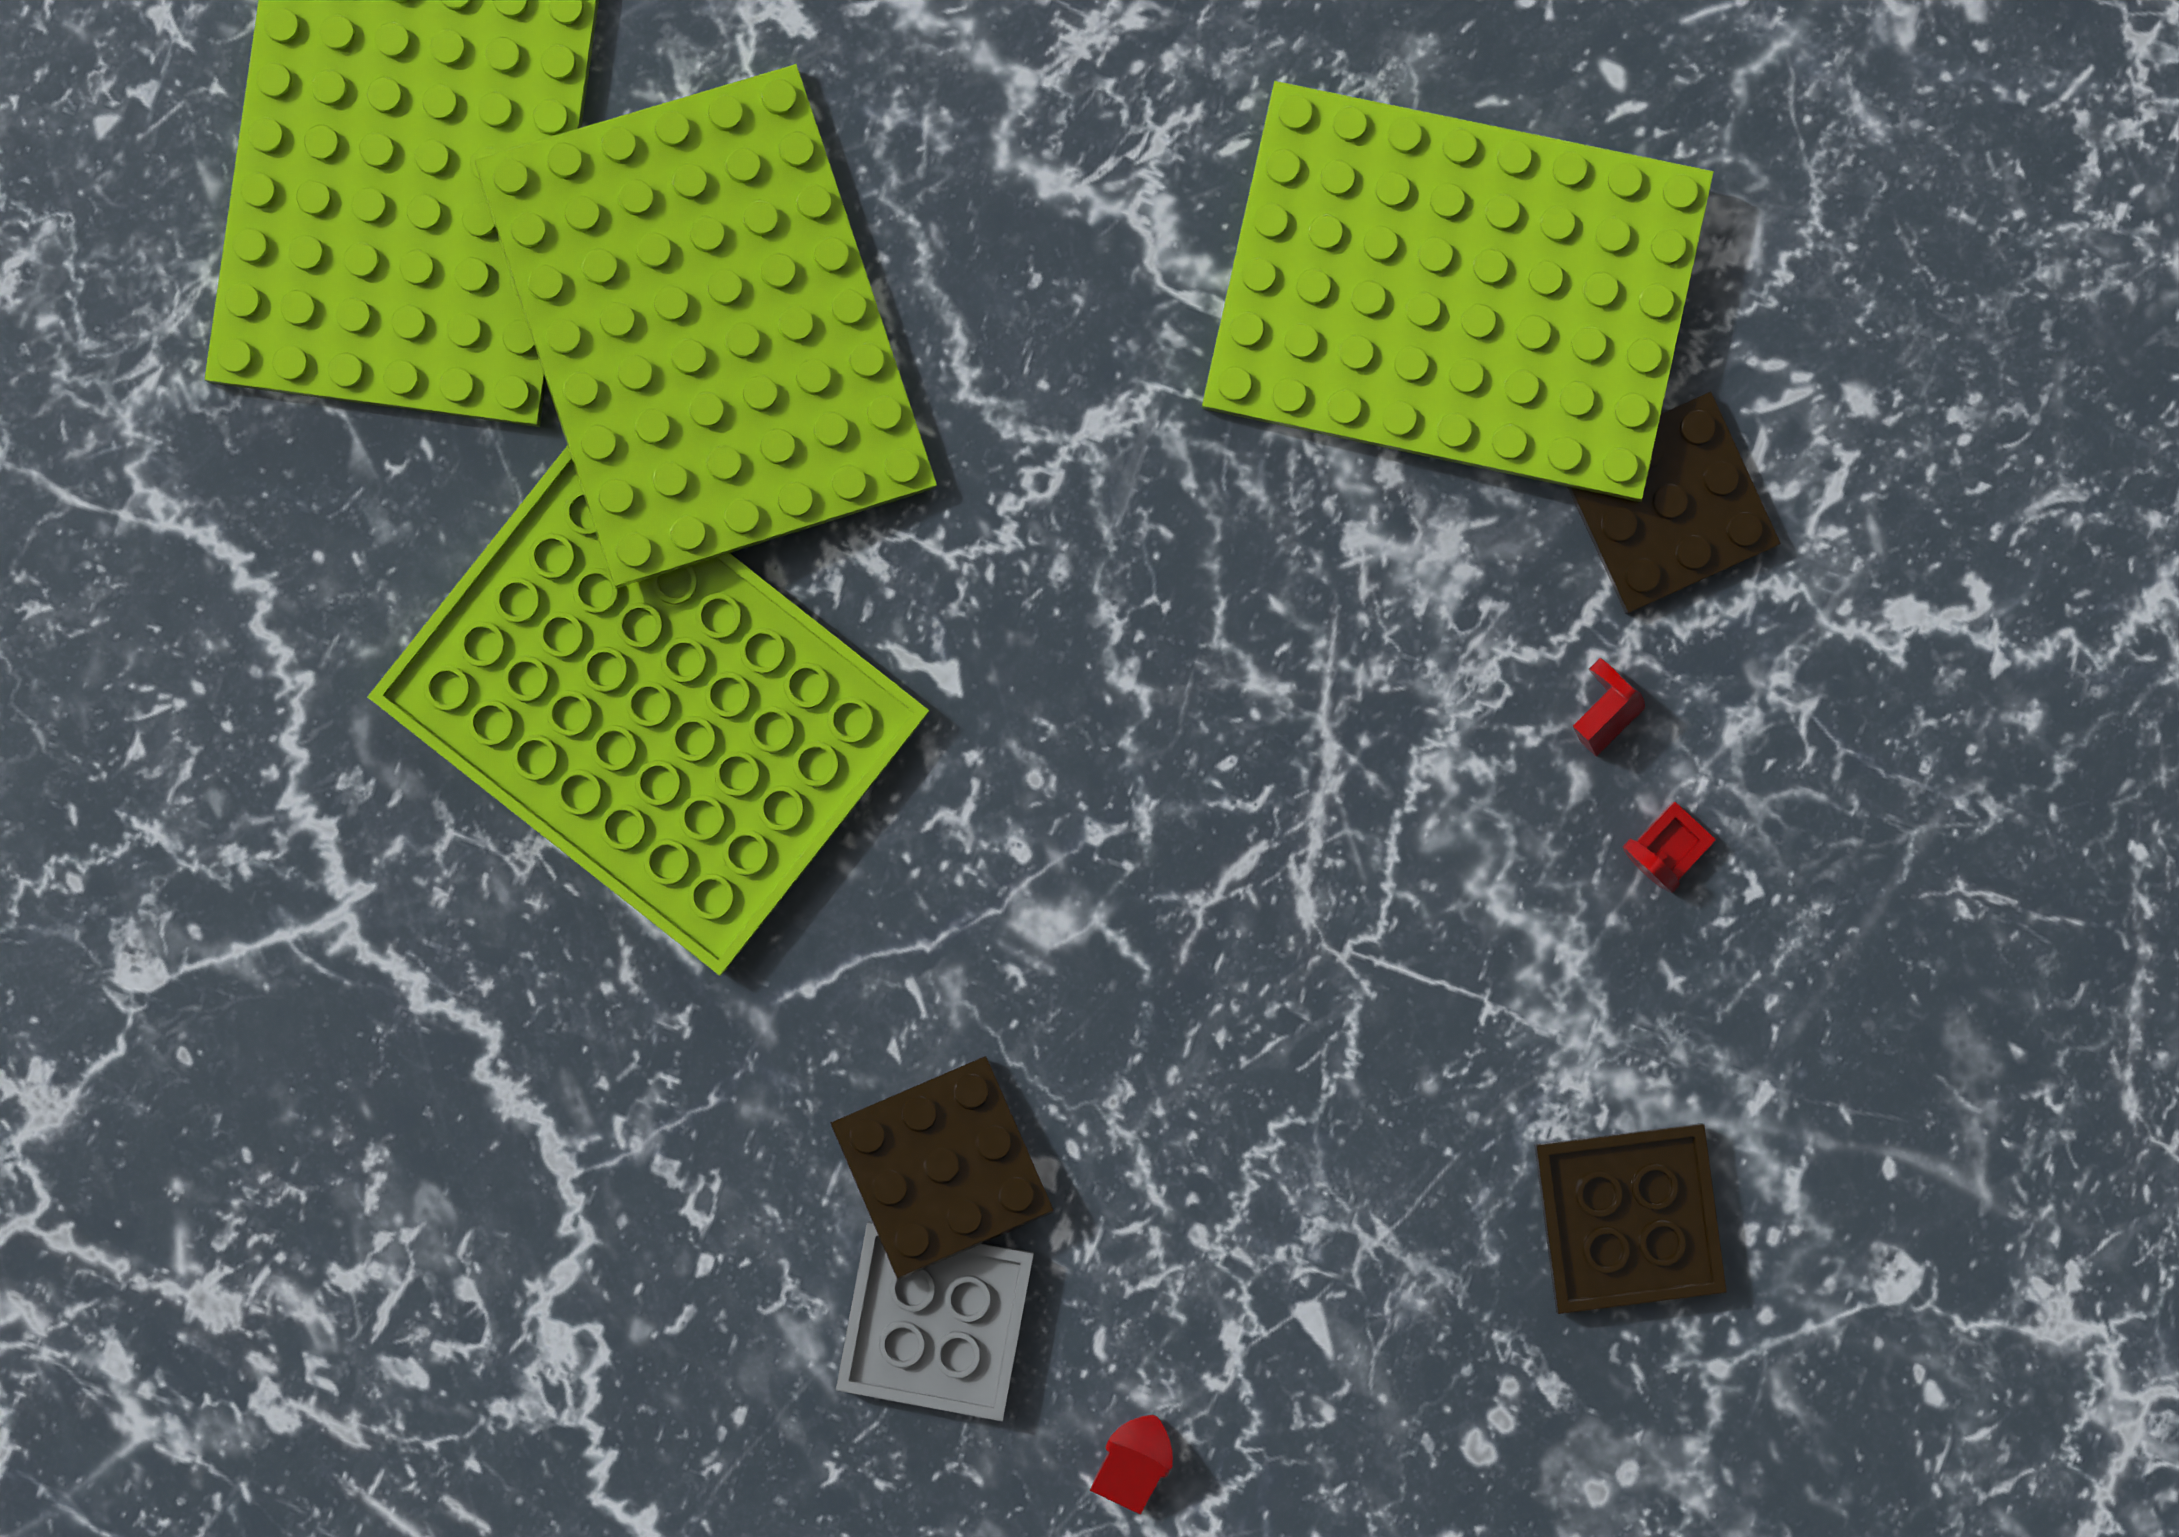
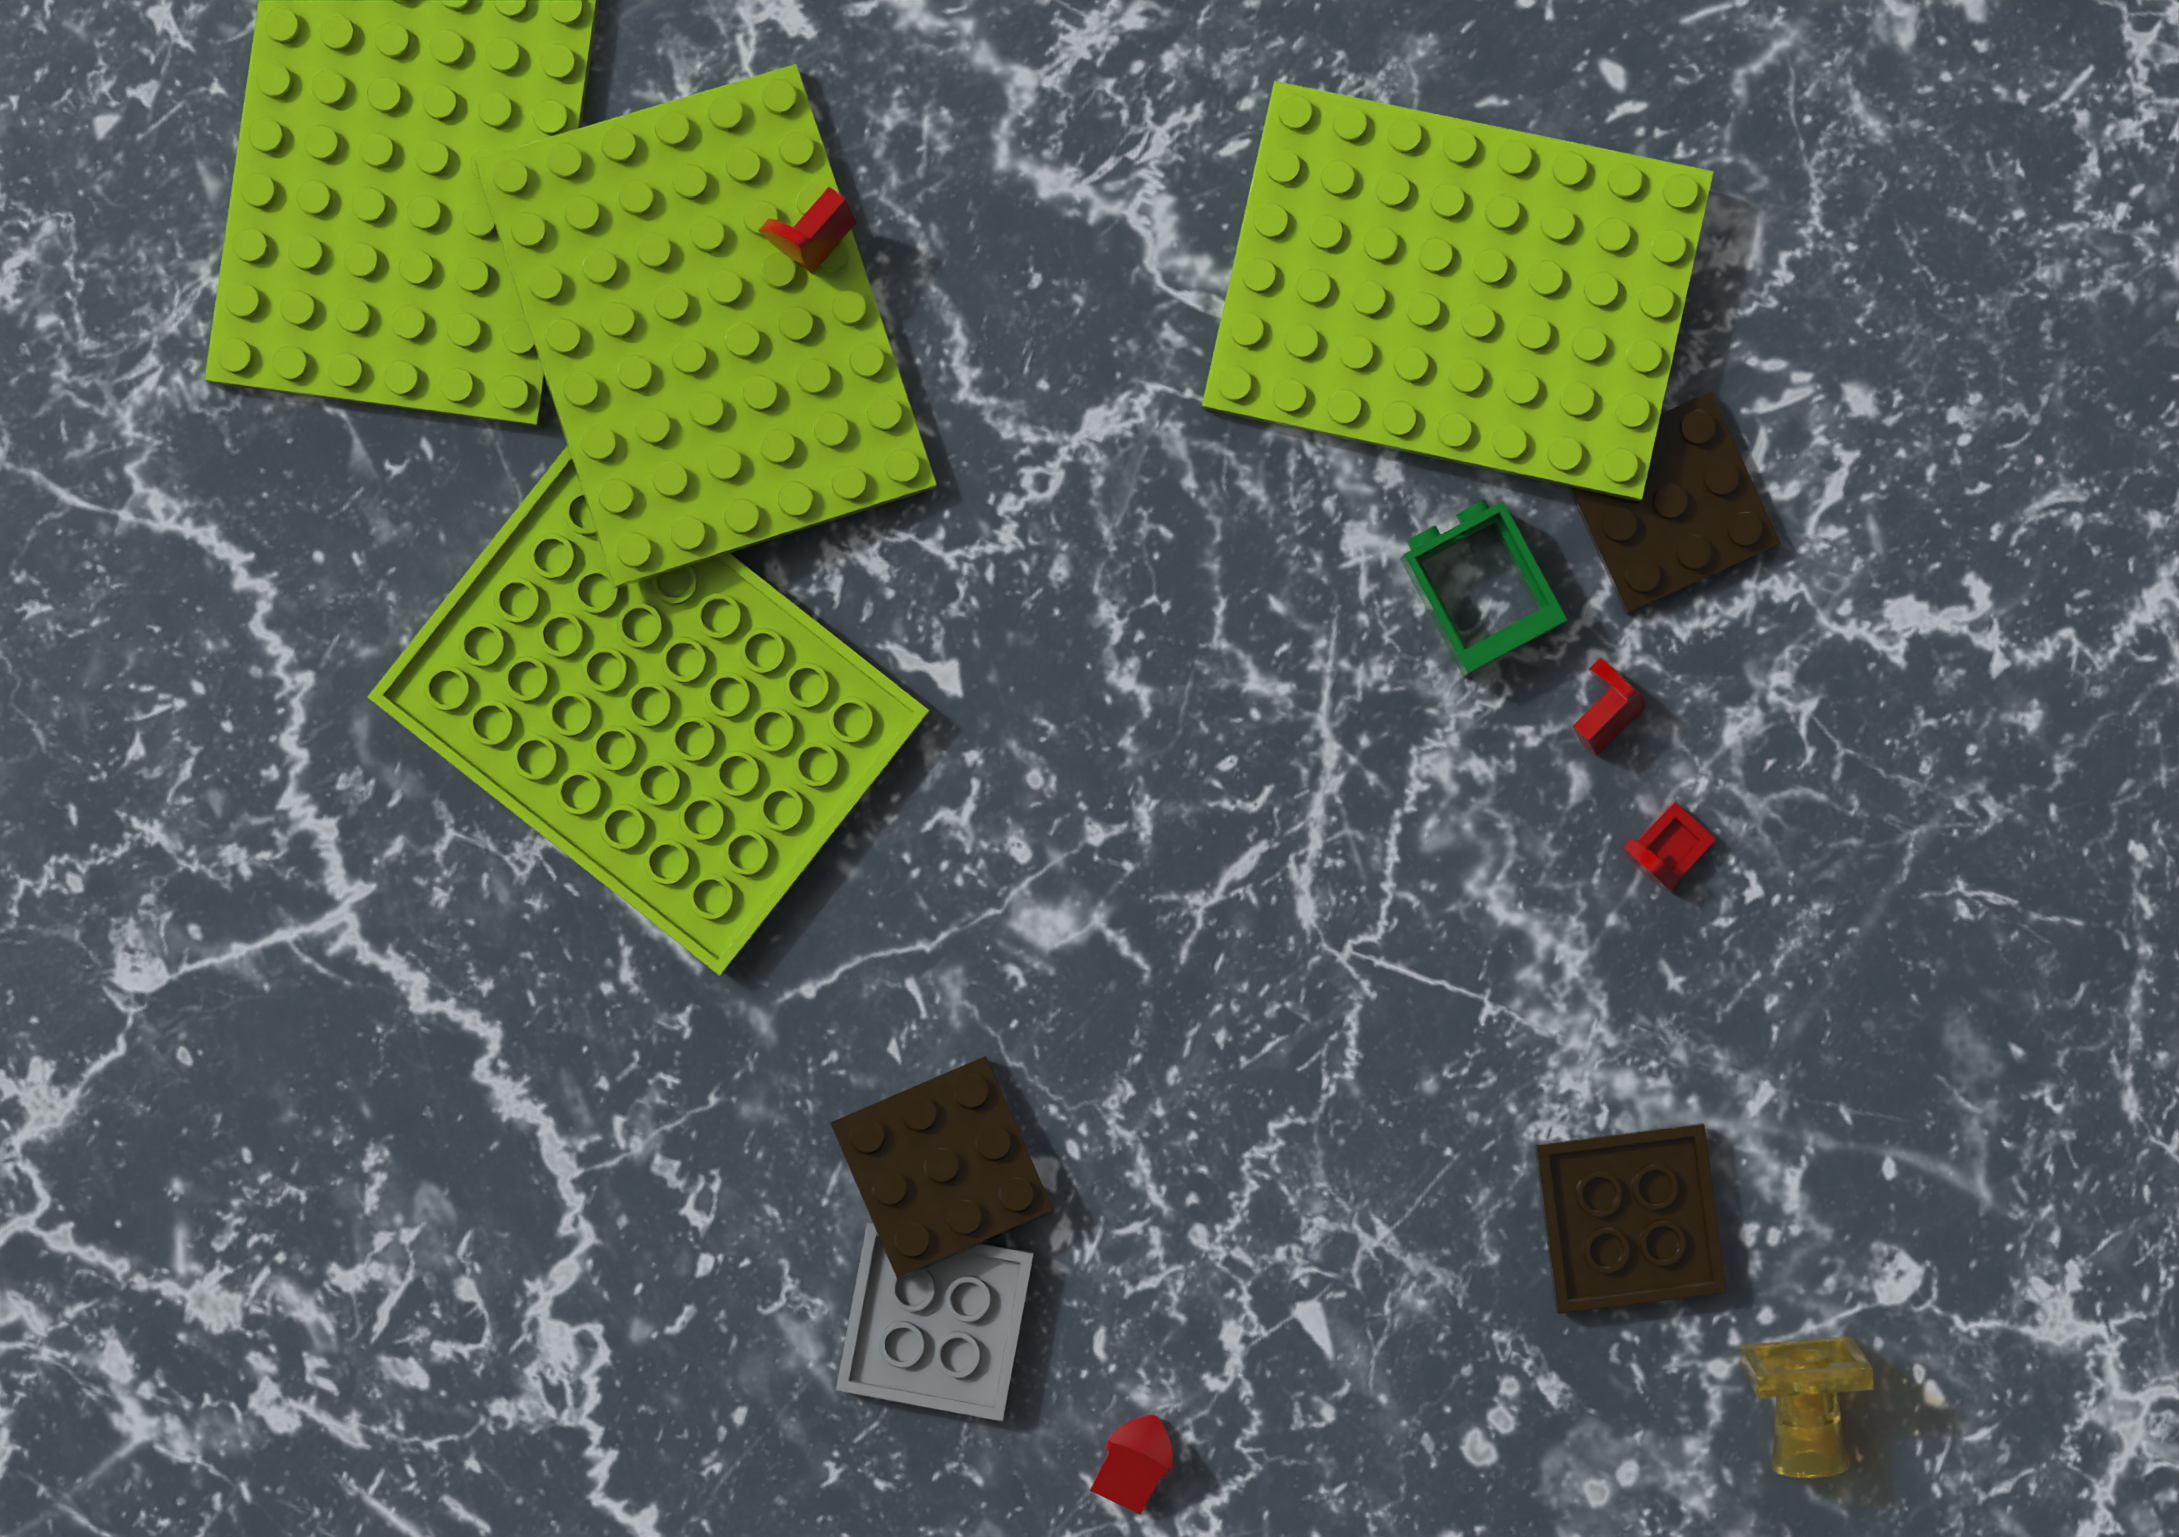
(814, 233): none -> red tile
(1472, 521): none -> green window
(1806, 1387): none -> clear yellow plant

